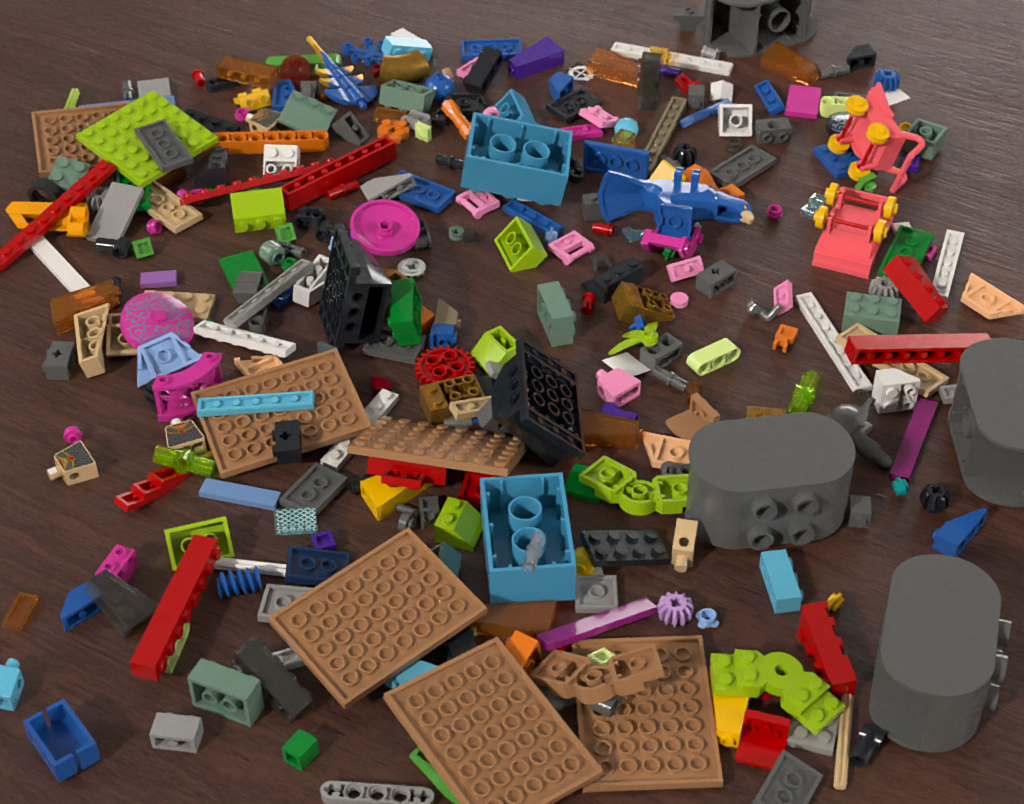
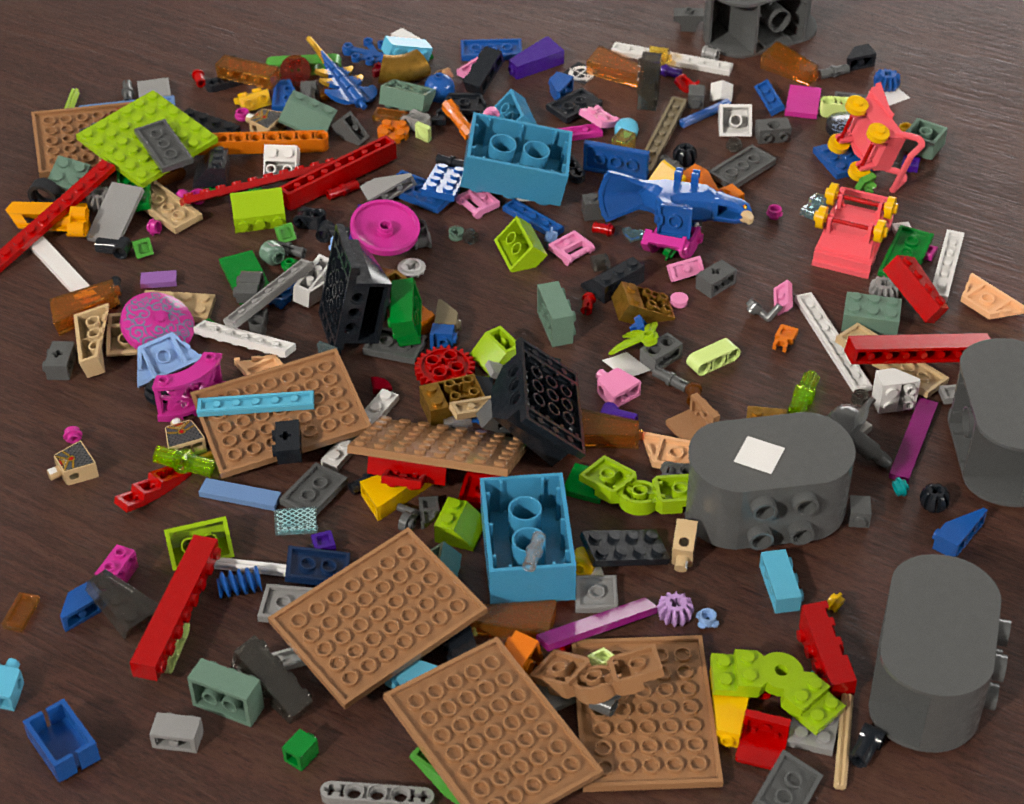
(443, 182): none -> plate
(759, 454): none -> white sticker

